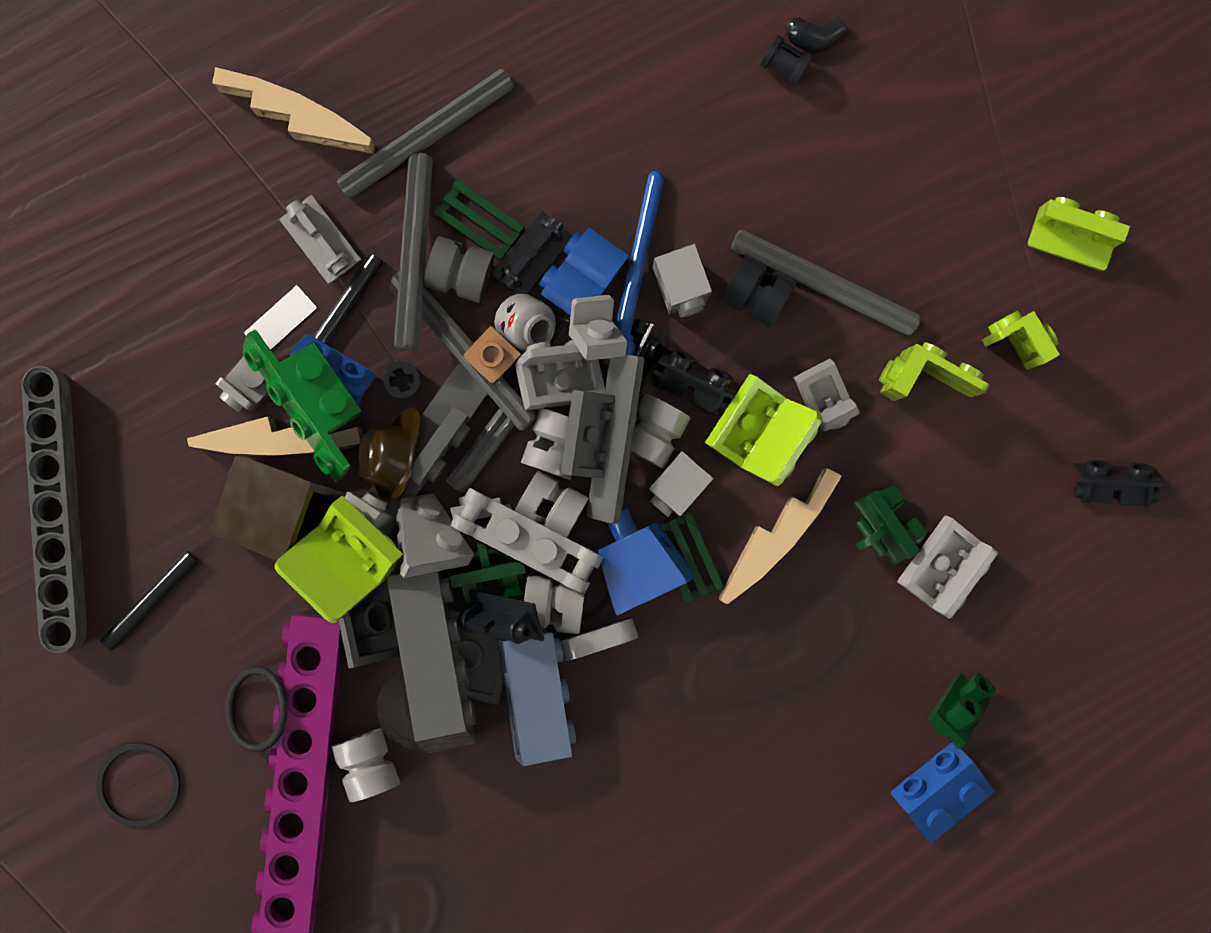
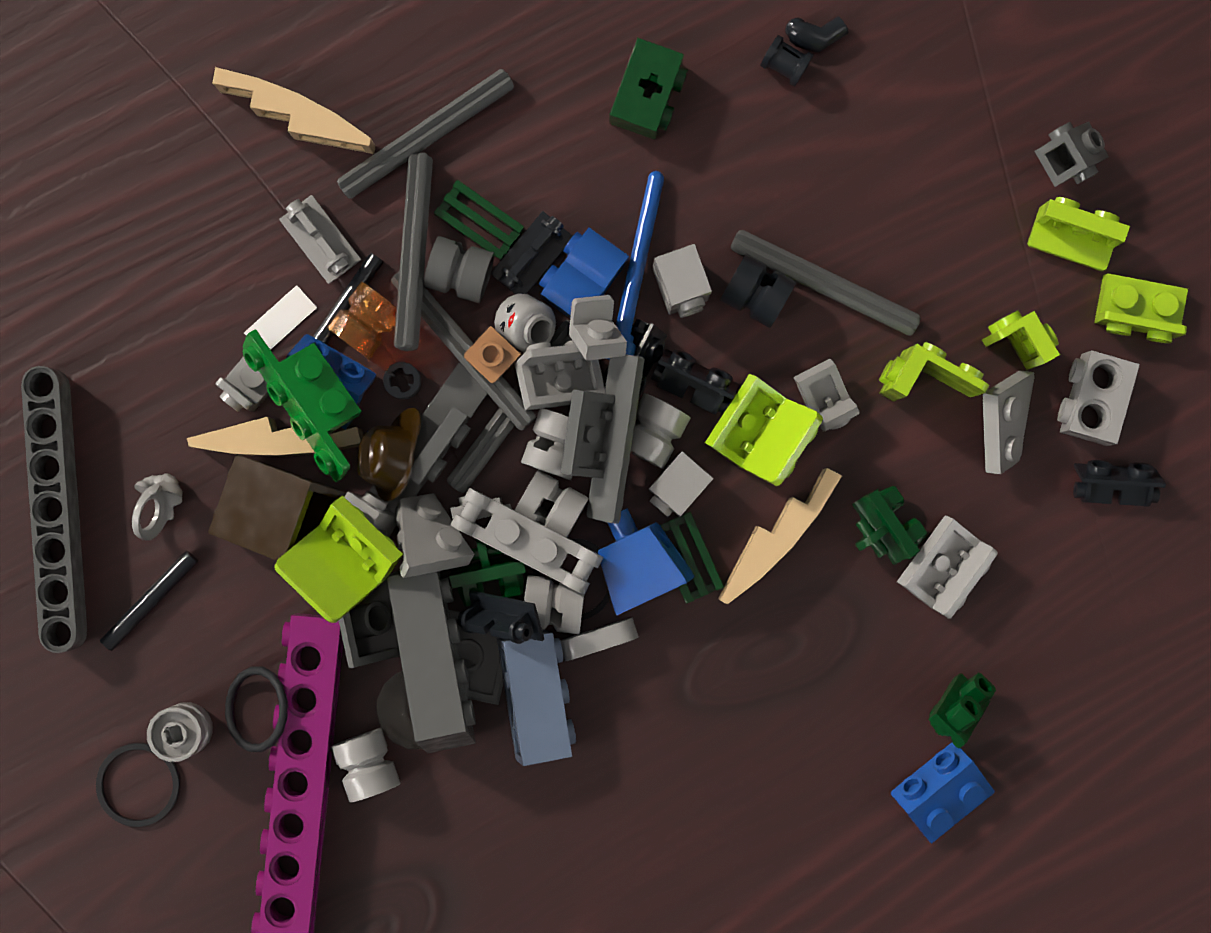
(165, 493): none -> light grey piece
(179, 731): none -> light grey wheel
(364, 320): none -> clear orange wheel
(648, 65): none -> dark green brick
(1005, 421): none -> light grey wing
(1072, 153): none -> dark grey brick
(1108, 403): none -> light grey brick
(1141, 306): none -> lime bracket

